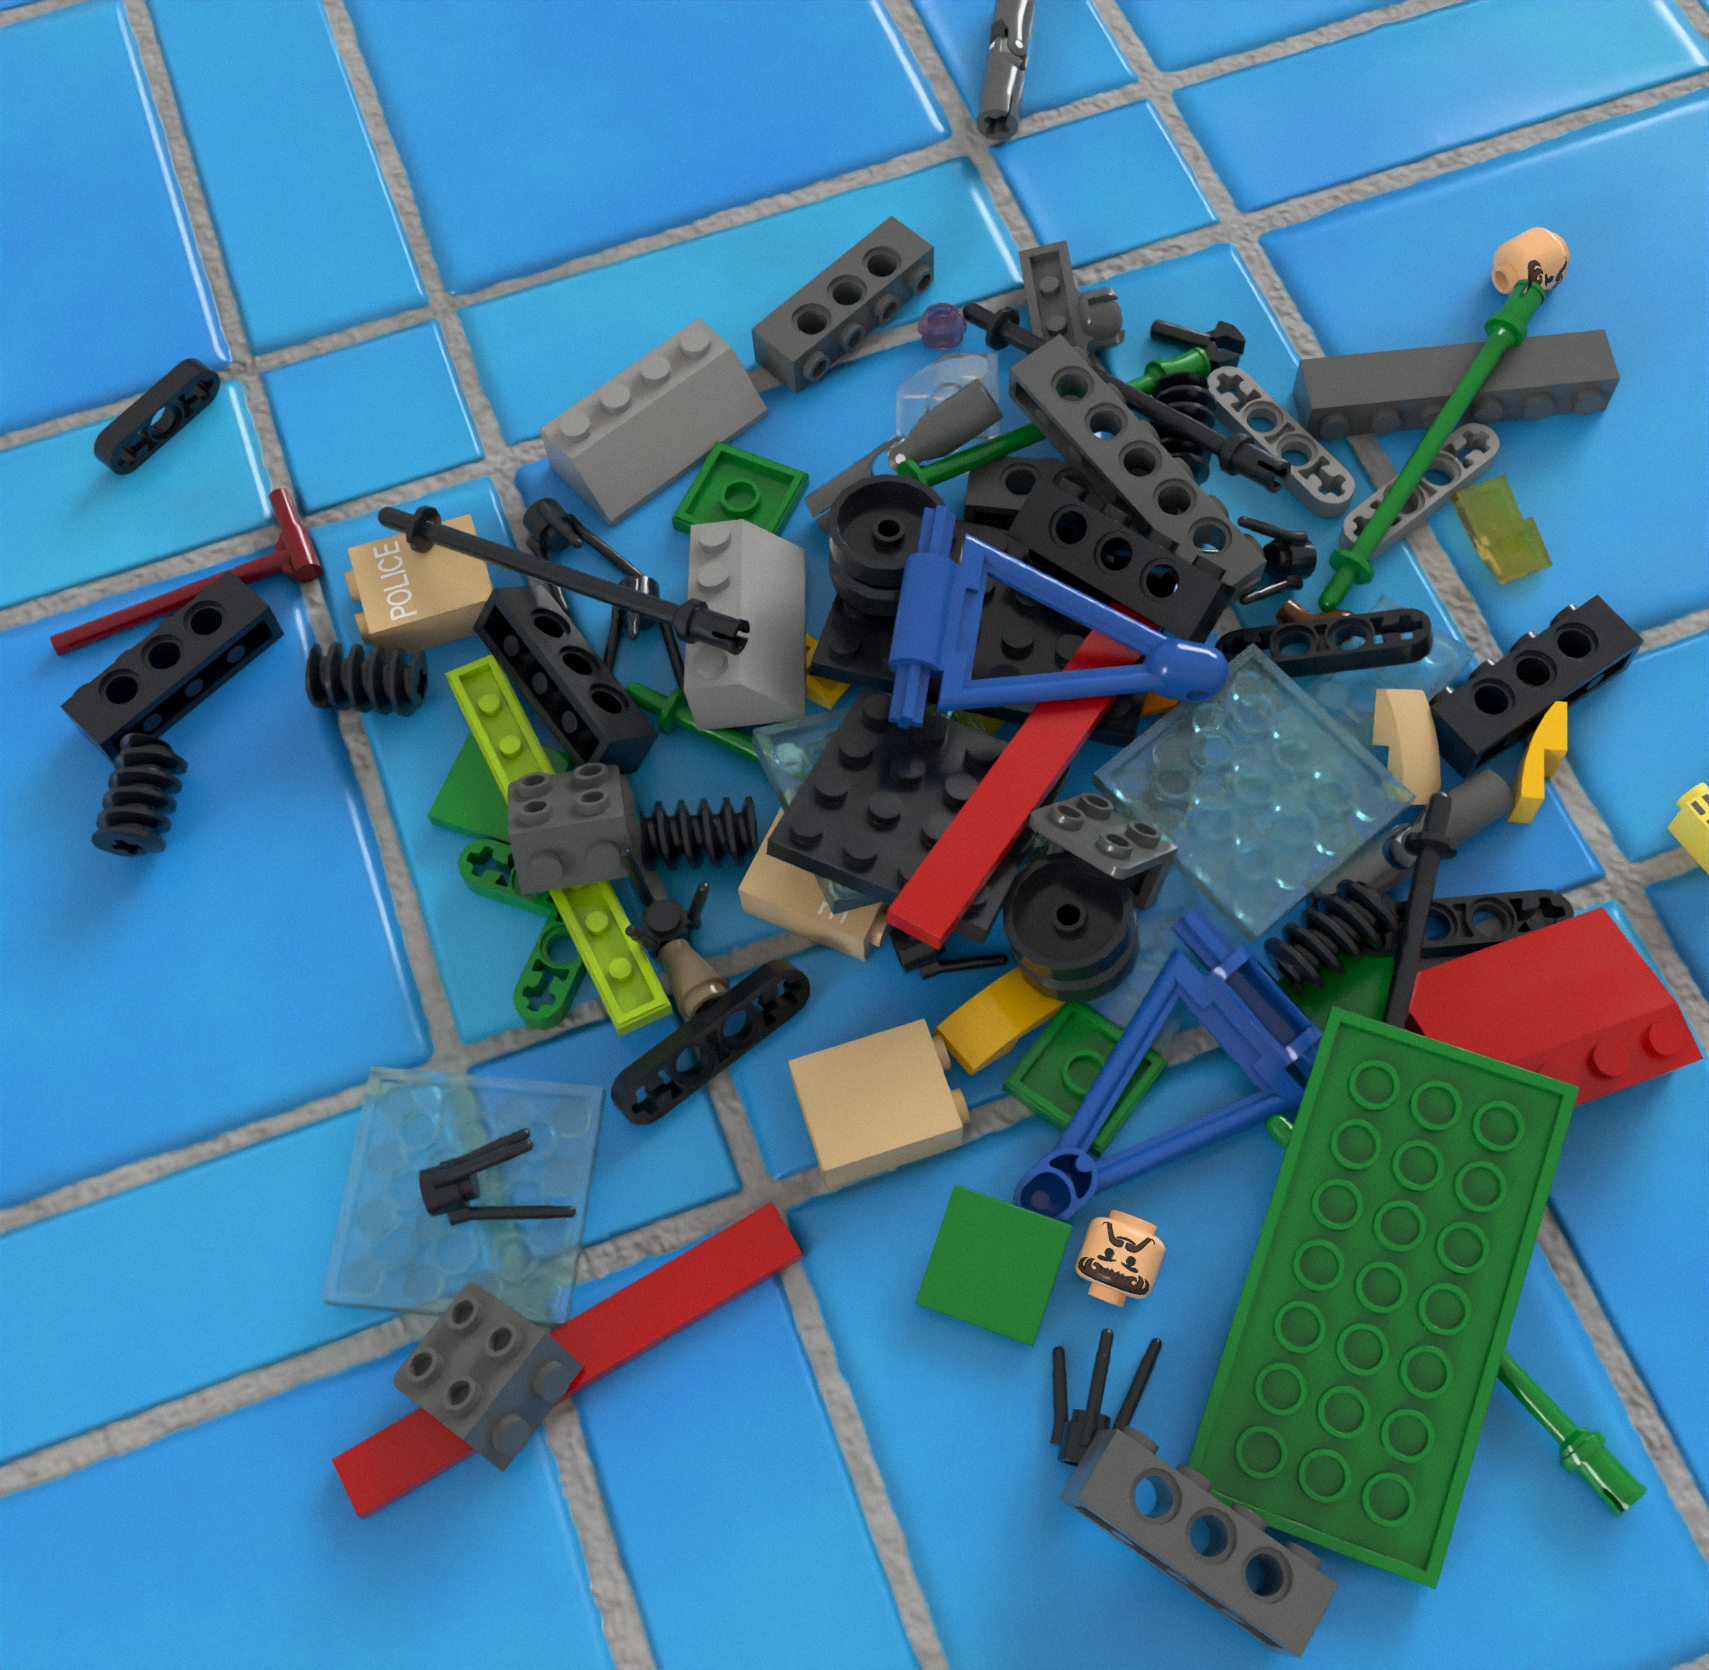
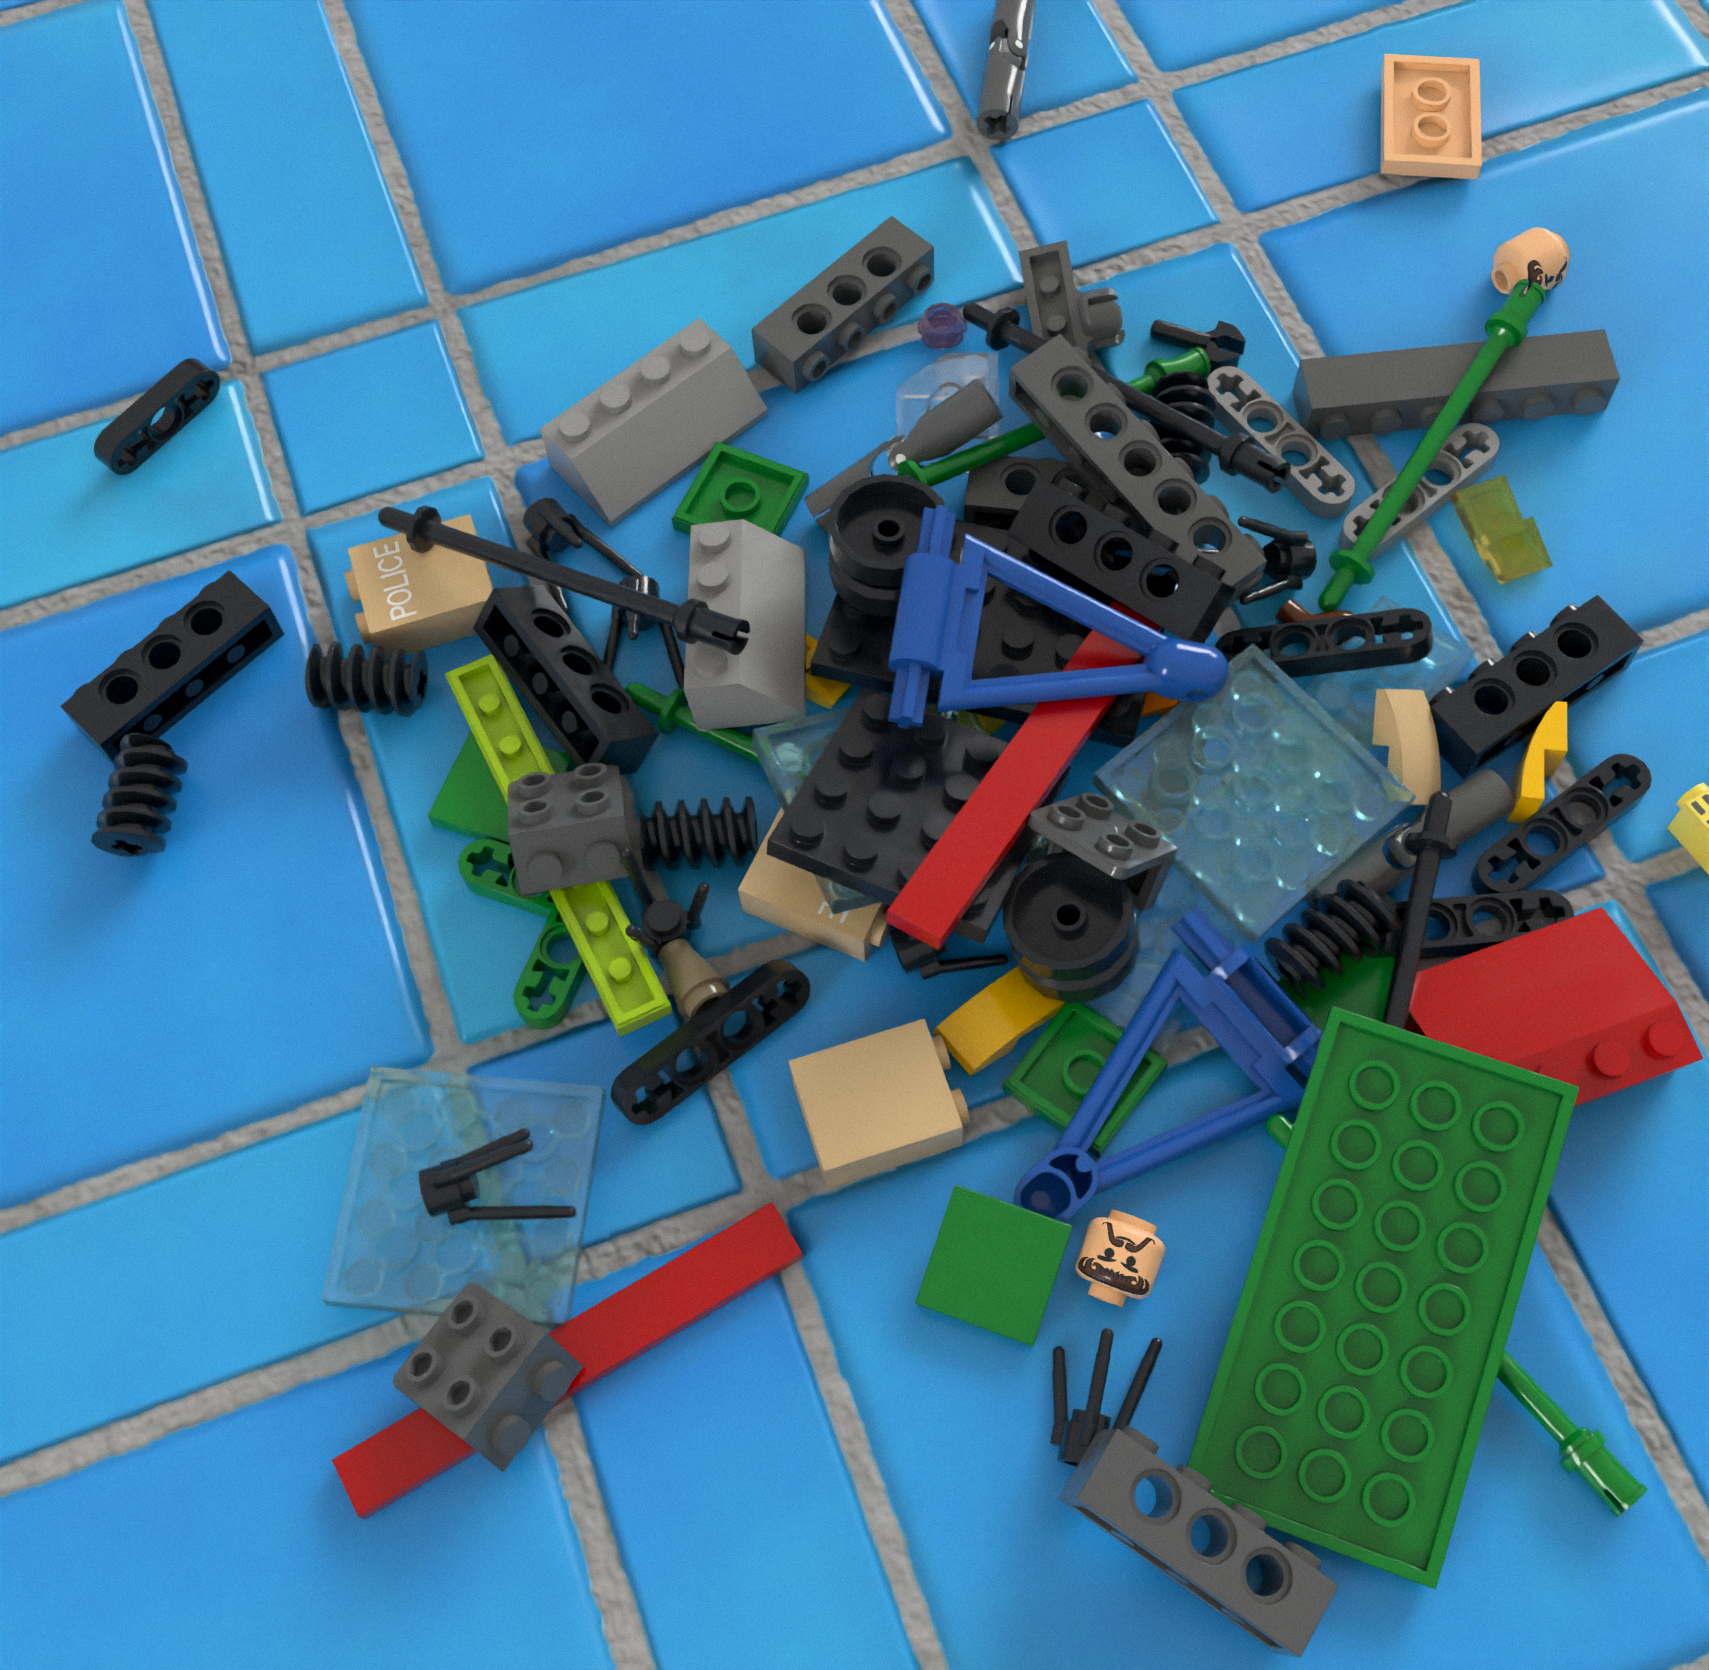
(293, 556): dark red bar -> none
(1430, 116): none -> light nougat plate
(1561, 828): none -> black beam

